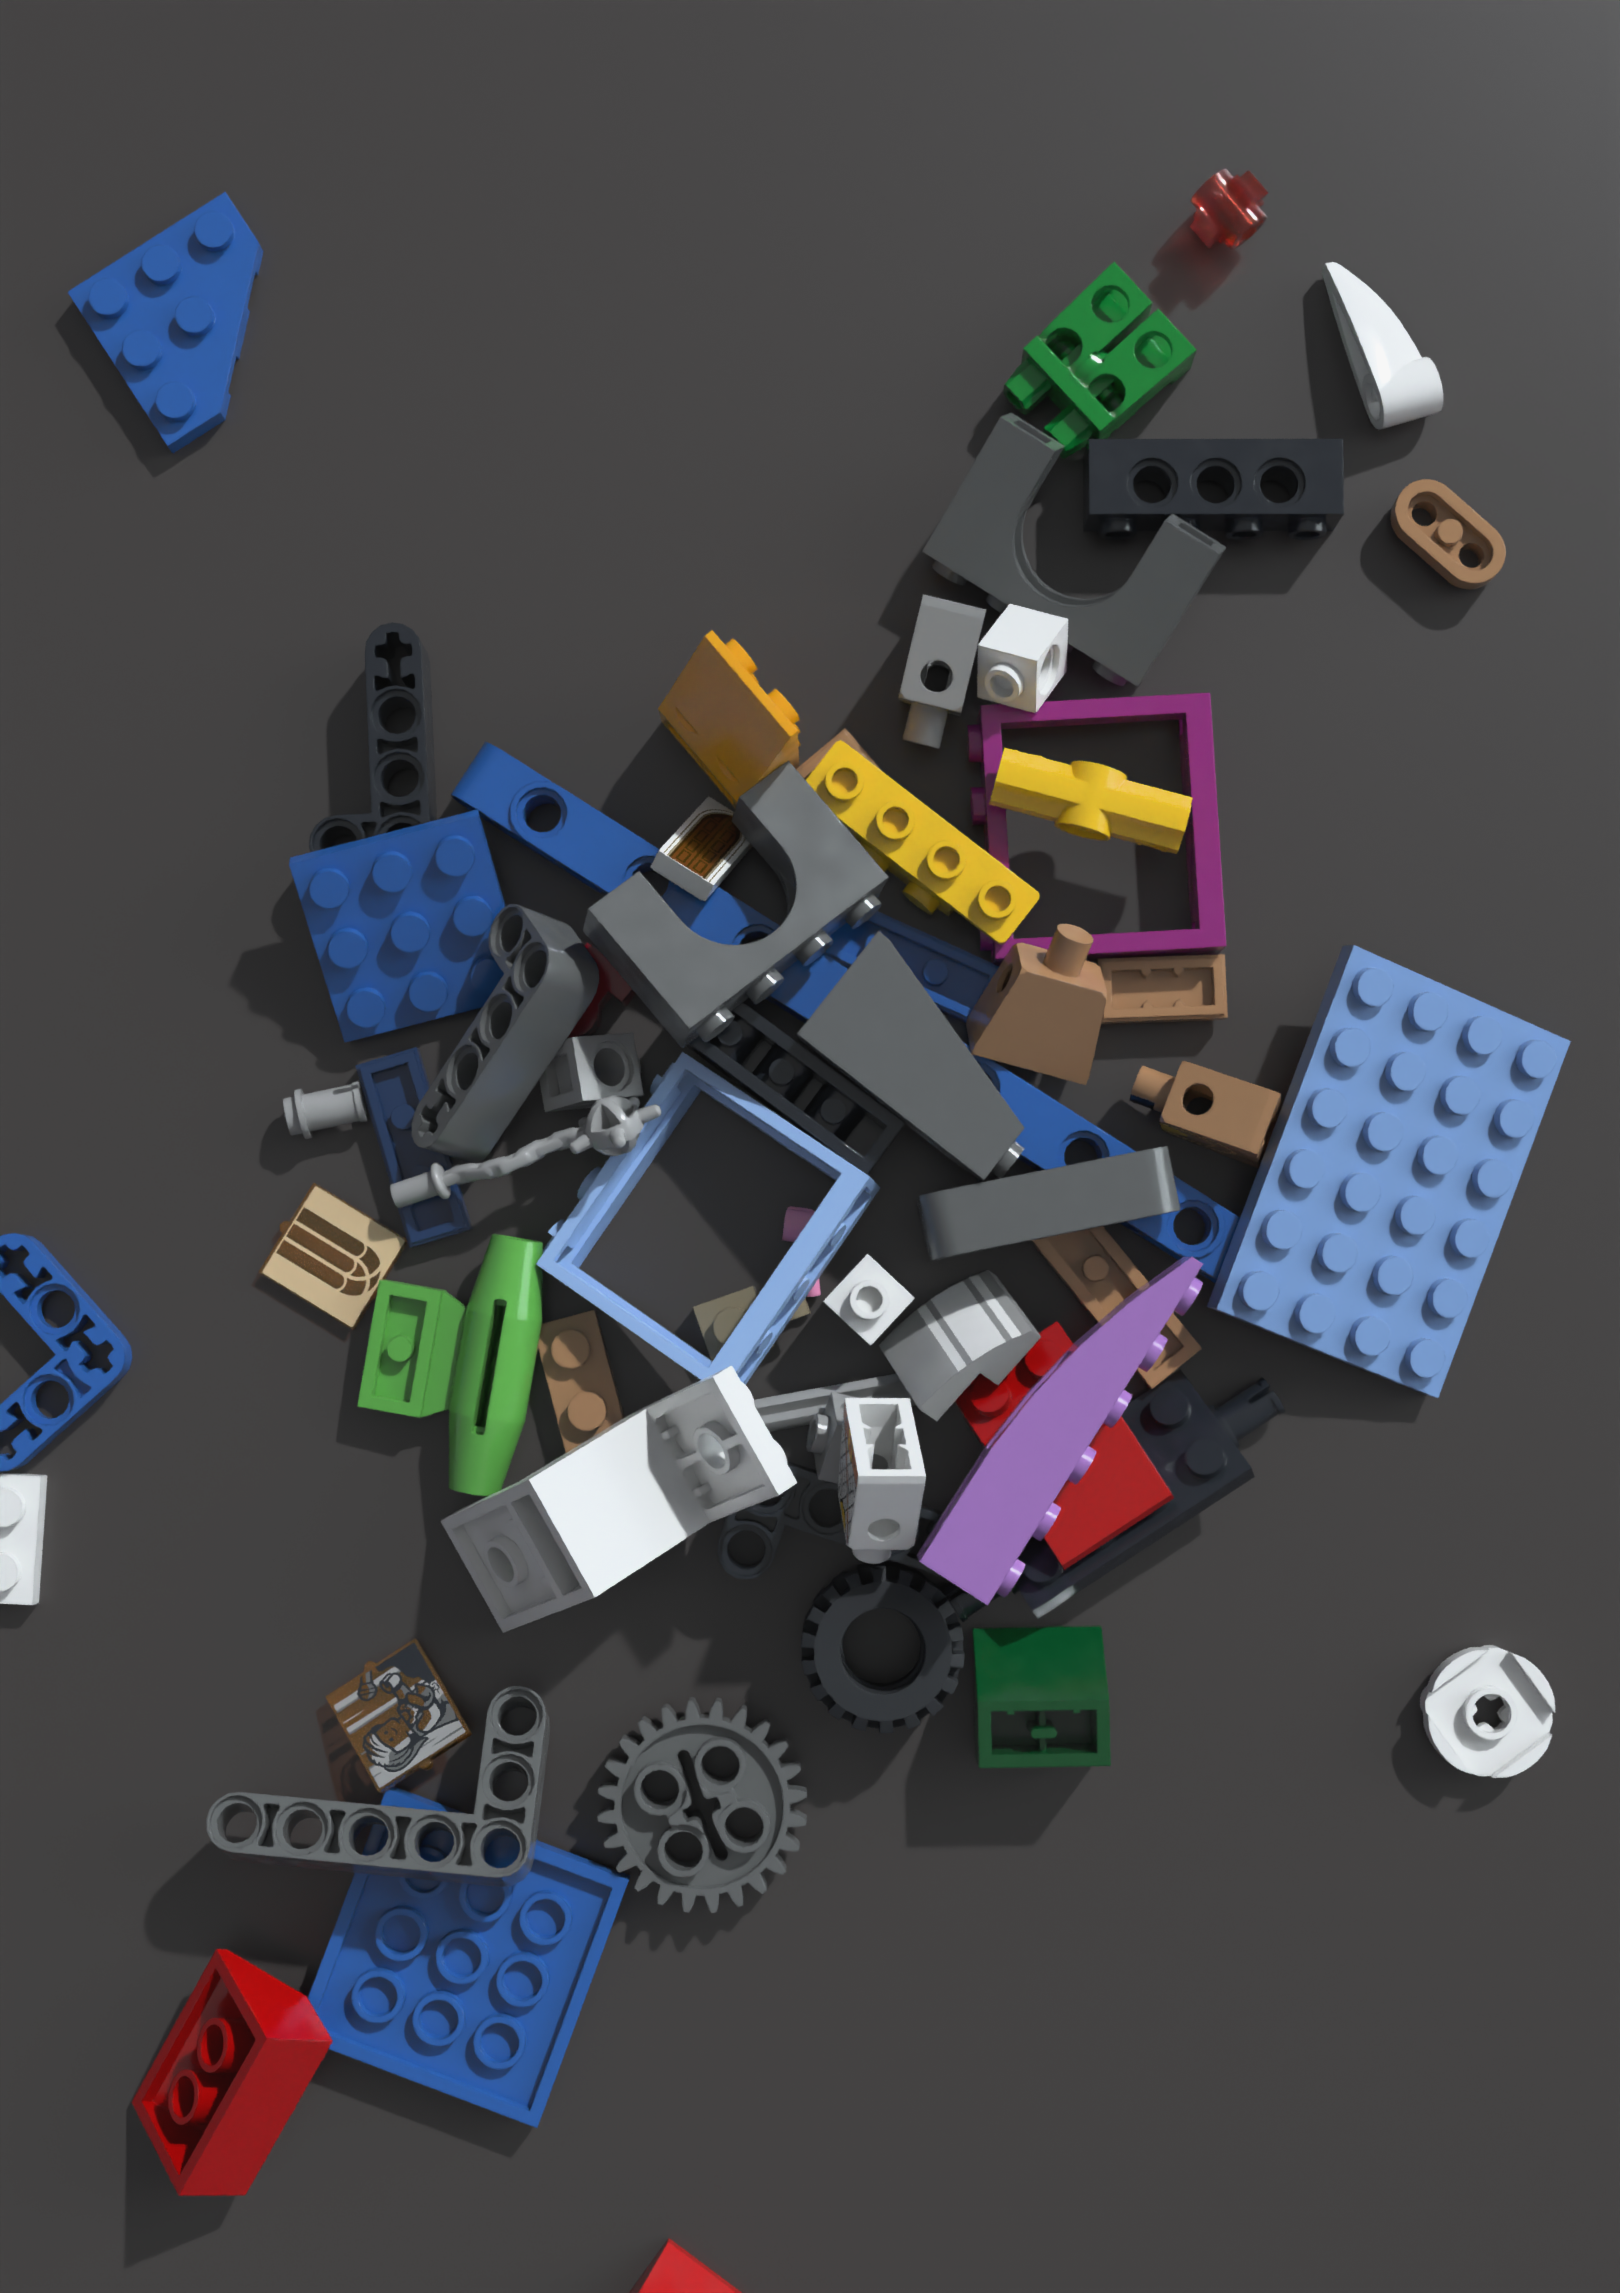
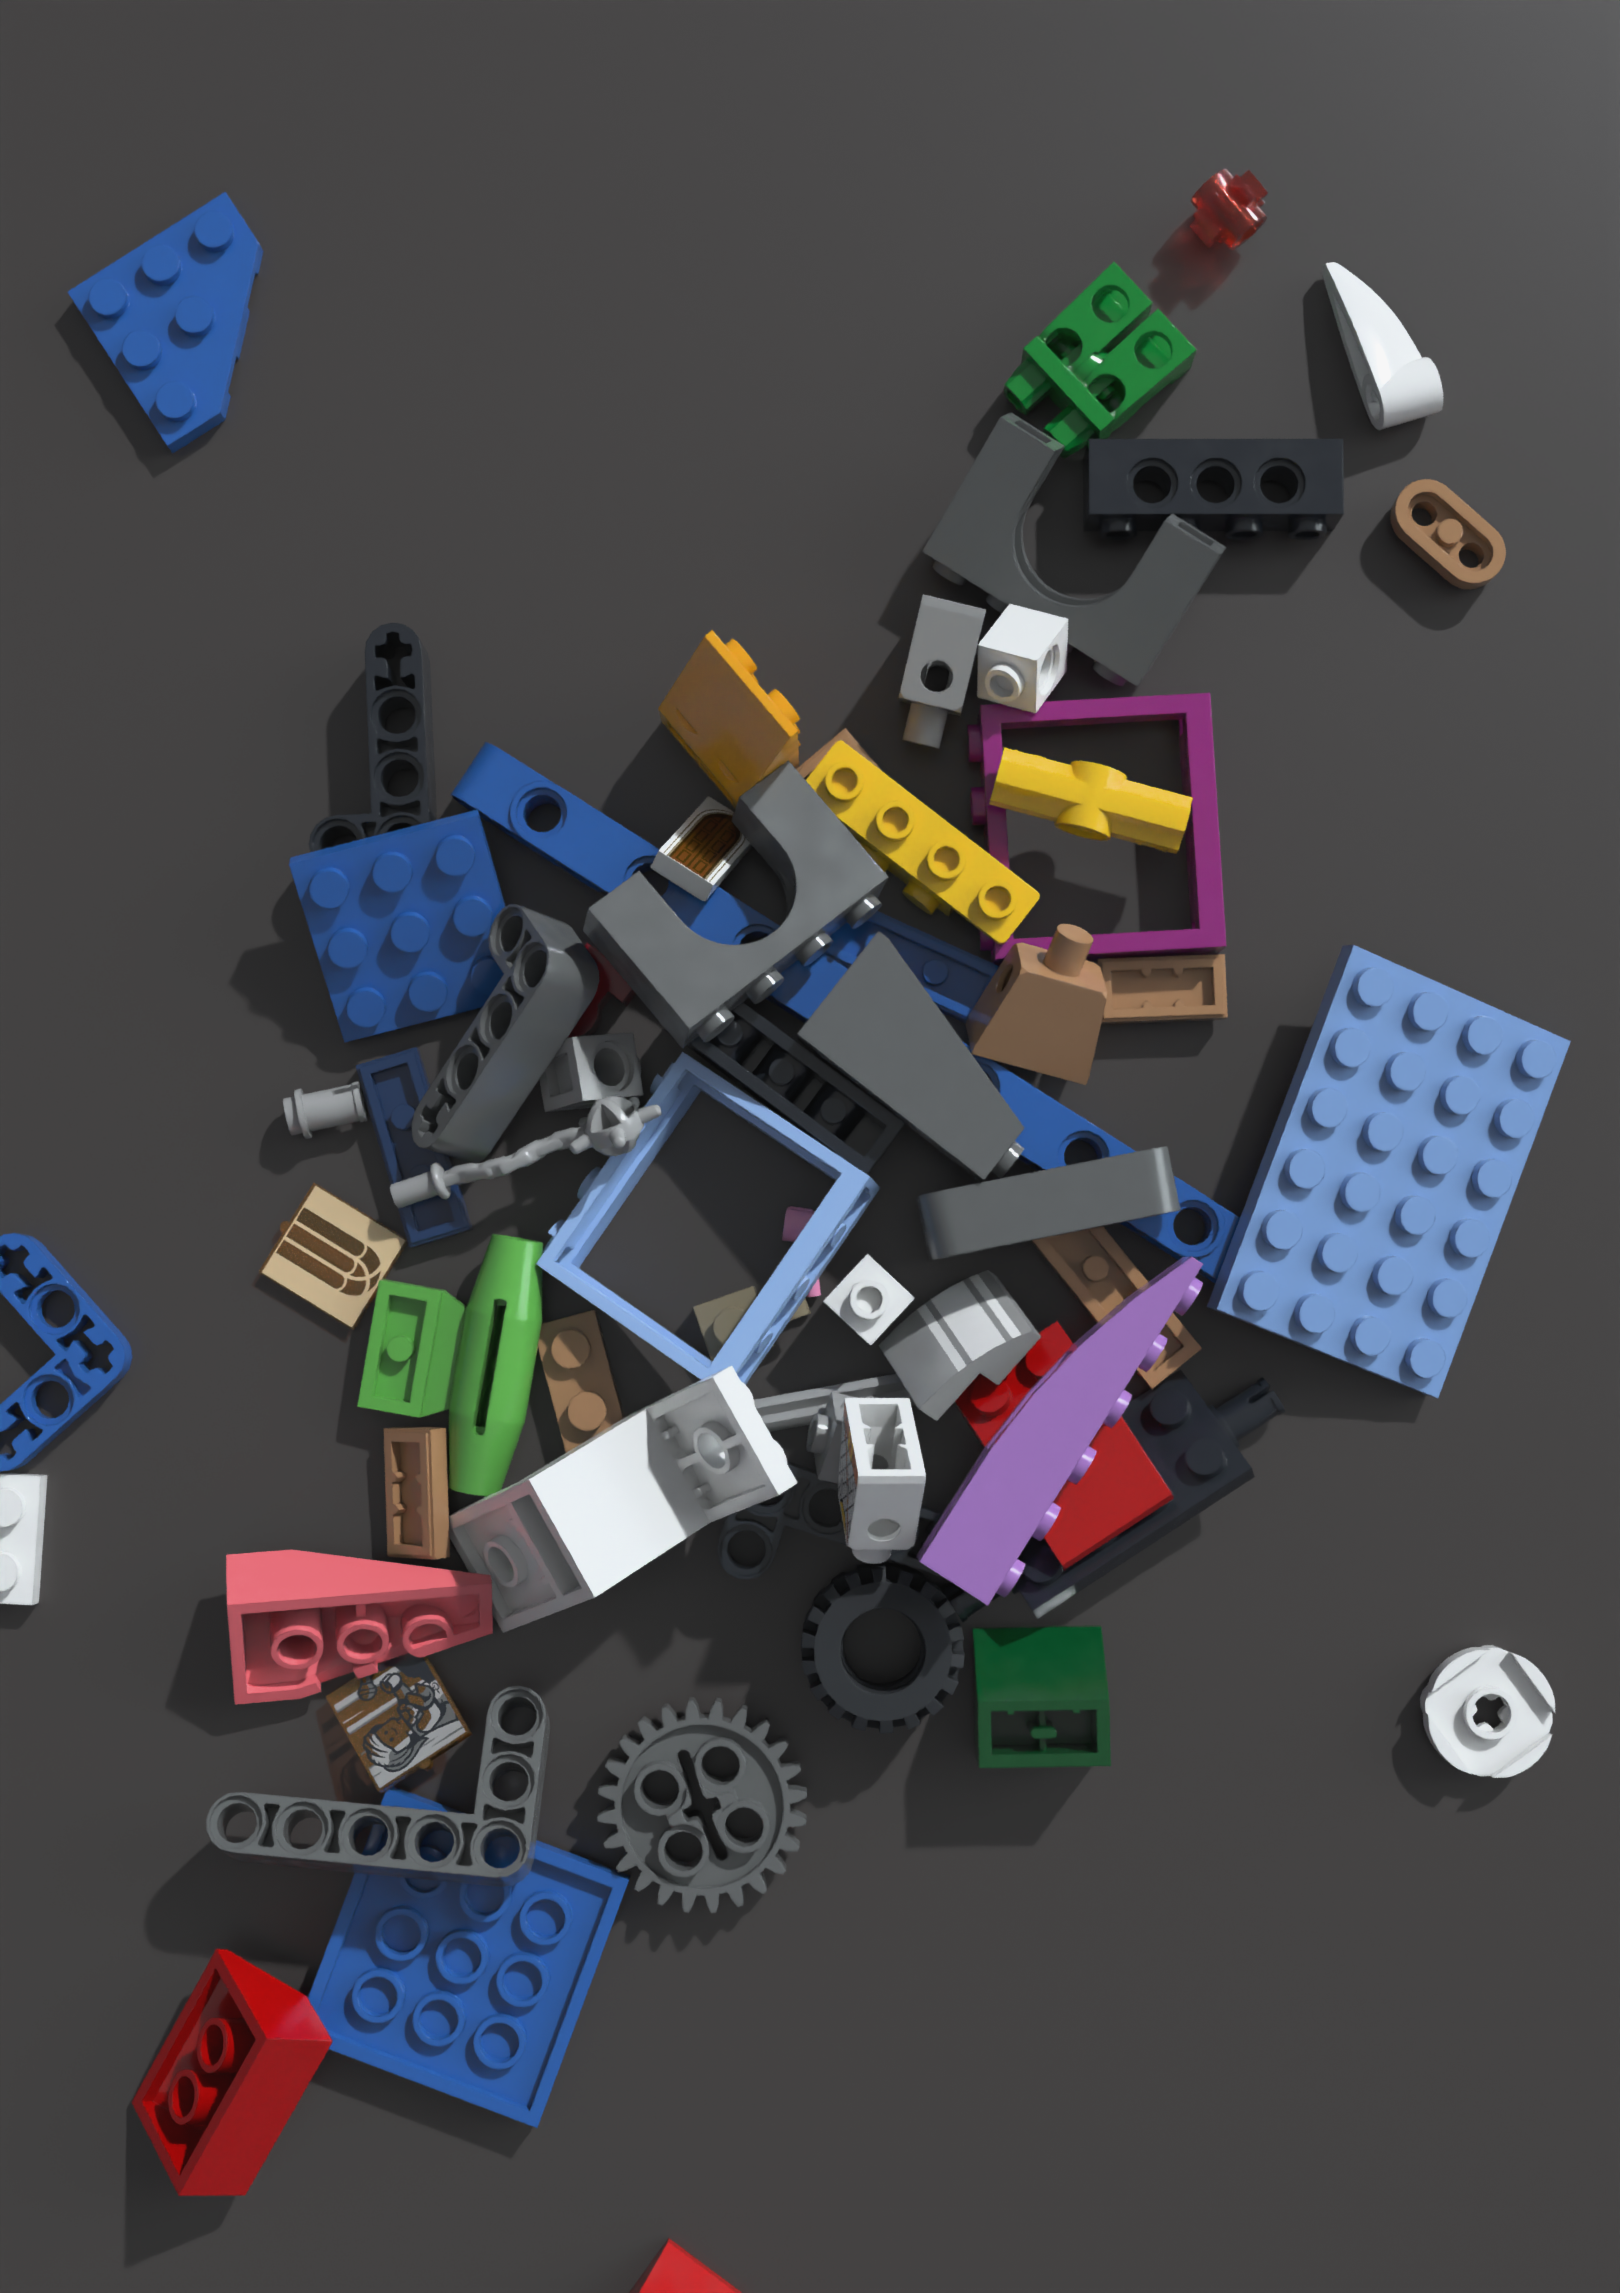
(326, 1615): none -> coral wedge
(416, 1492): none -> medium nougat plate
(1235, 1124): medium nougat torso -> none

